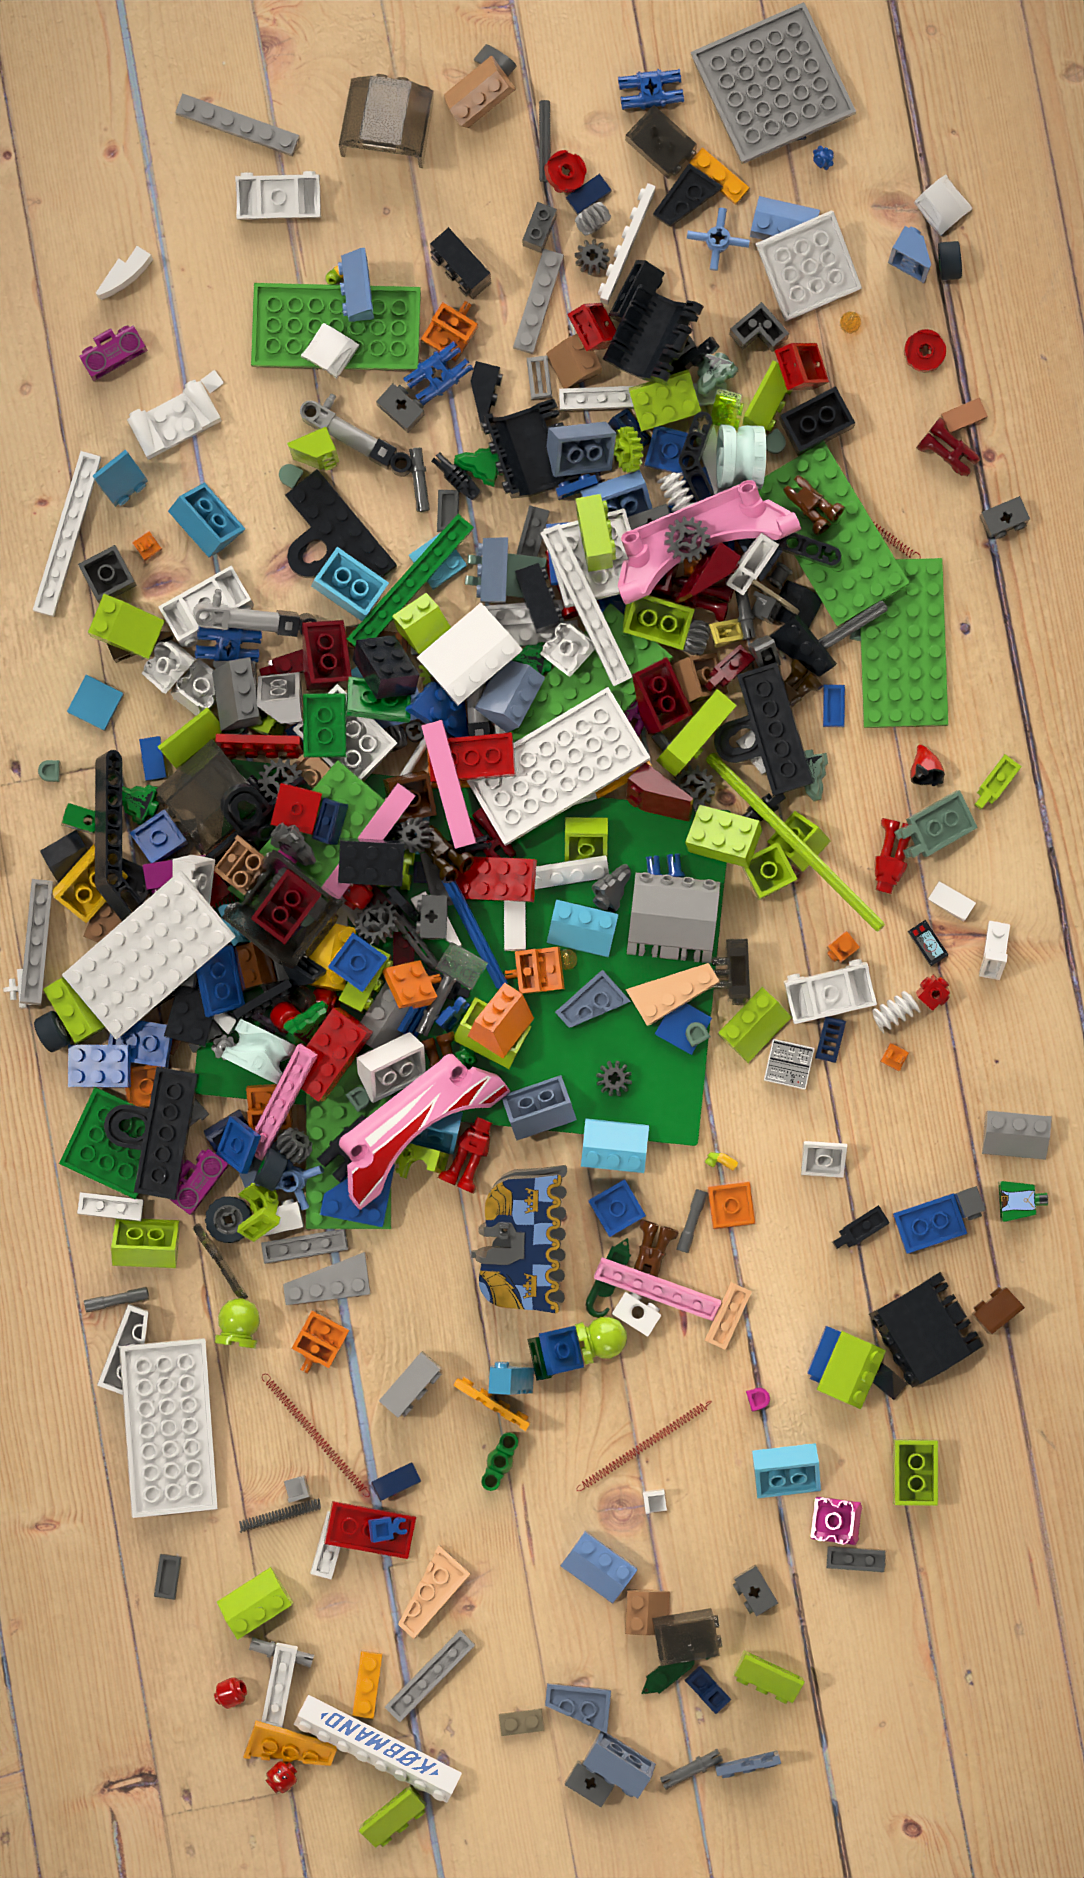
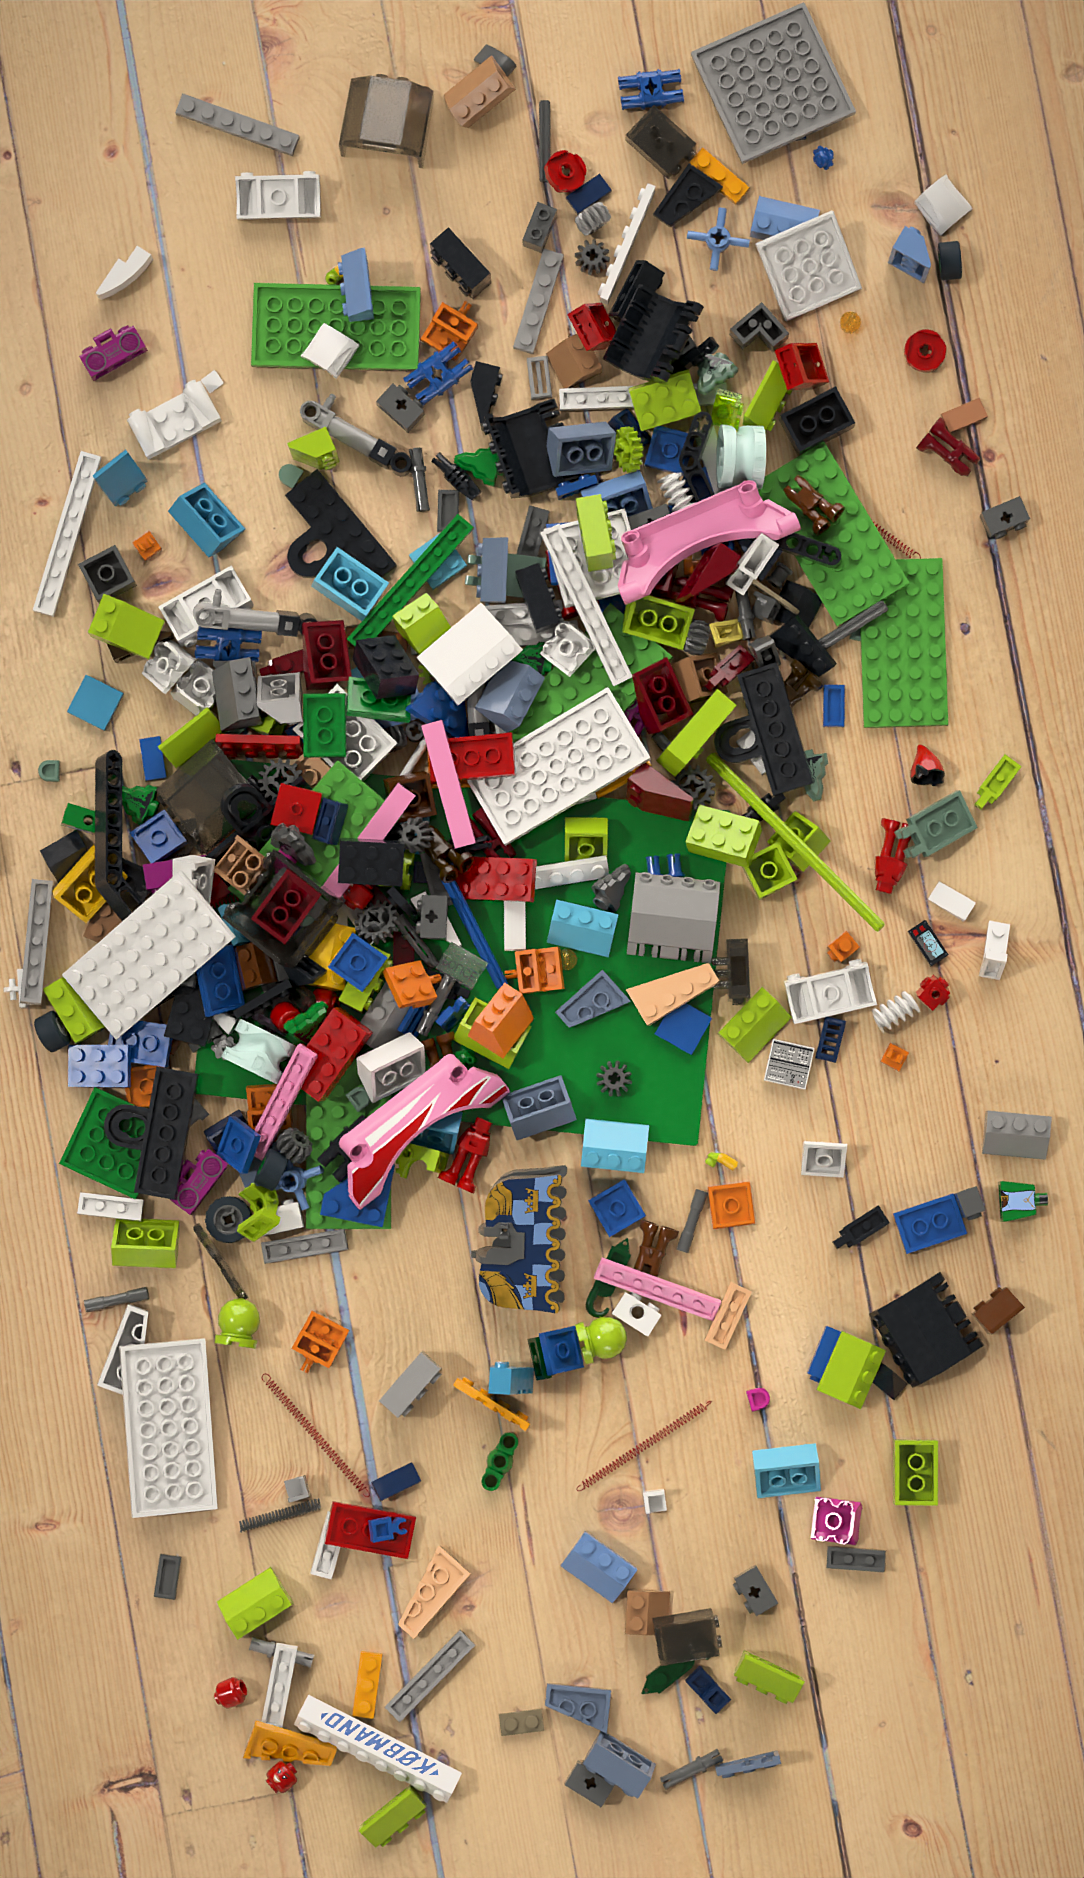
(333, 1282): light grey wing -> none
(682, 531): dark grey gear -> none
(696, 1033): sand green tile -> none
(775, 442): sand green tile -> none

